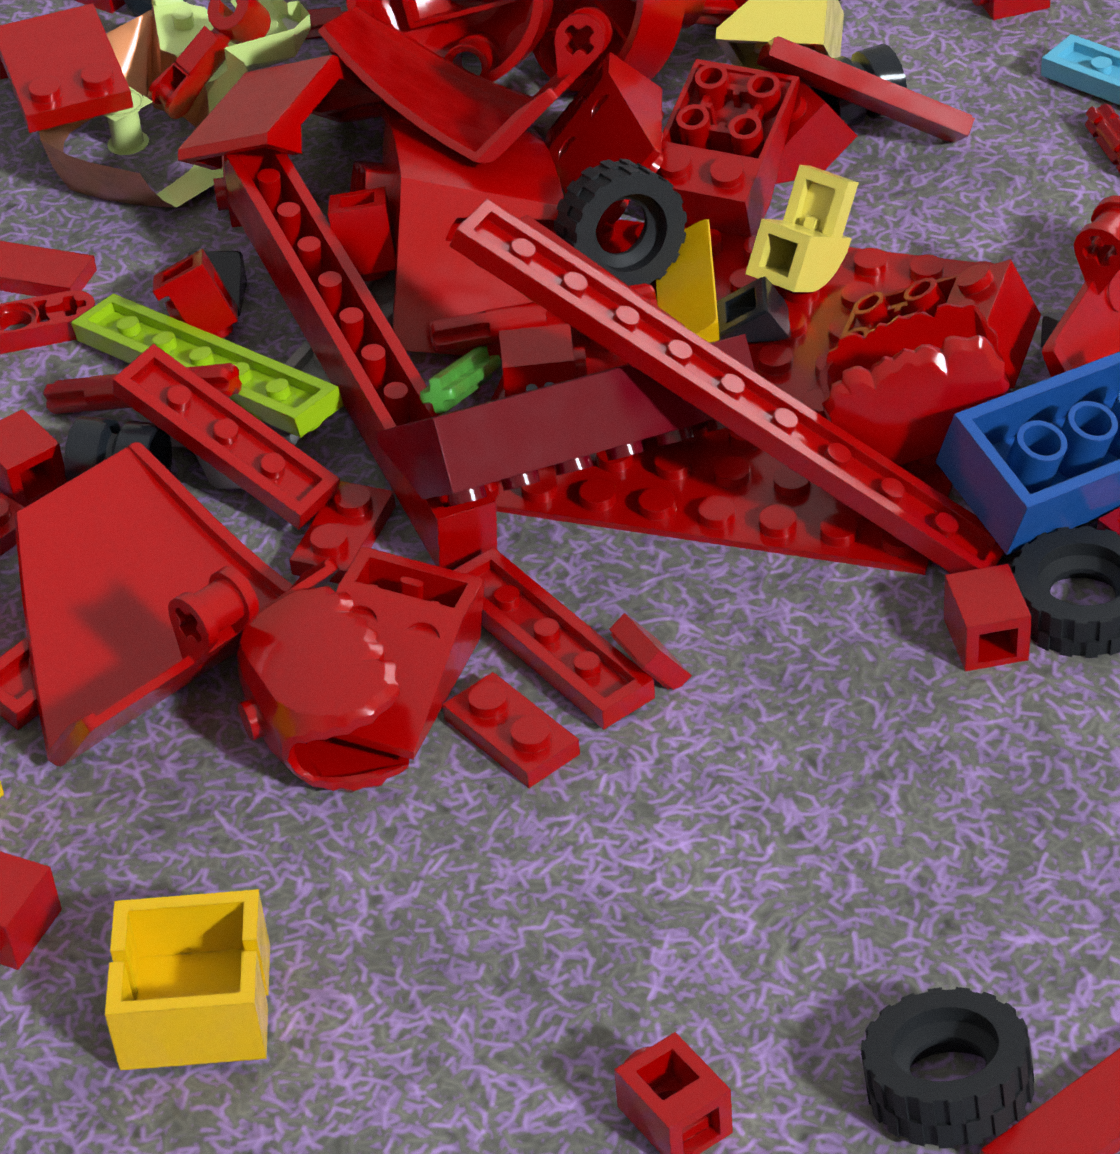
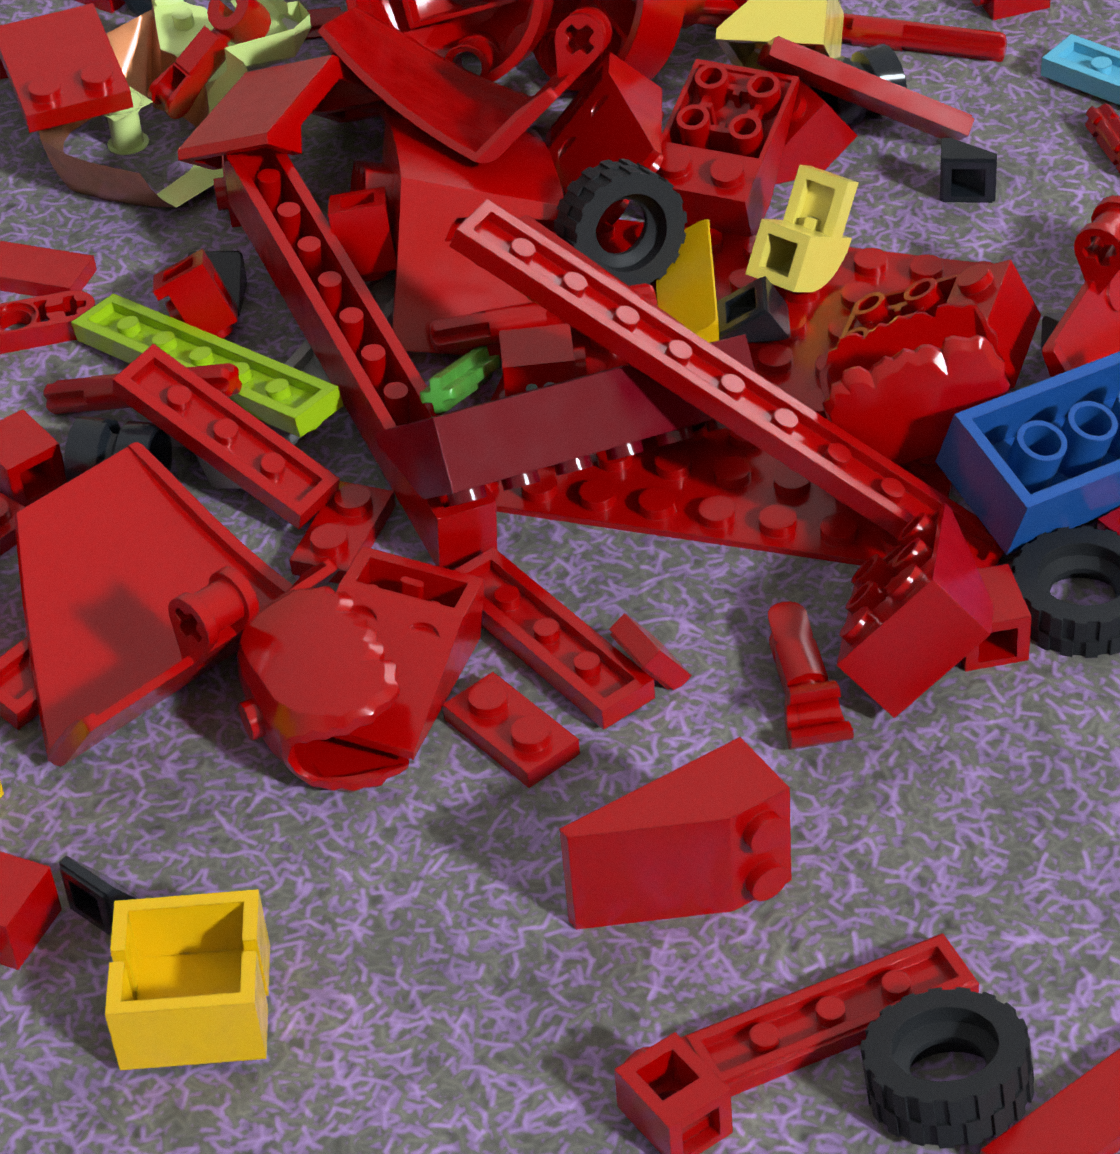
(92, 893): none -> black slope
(682, 844): none -> red slope
(811, 699): none -> red piece
(823, 1016): none -> red tile
(914, 612): none -> red slope
(924, 37): none -> red axle
(967, 173): none -> black slope

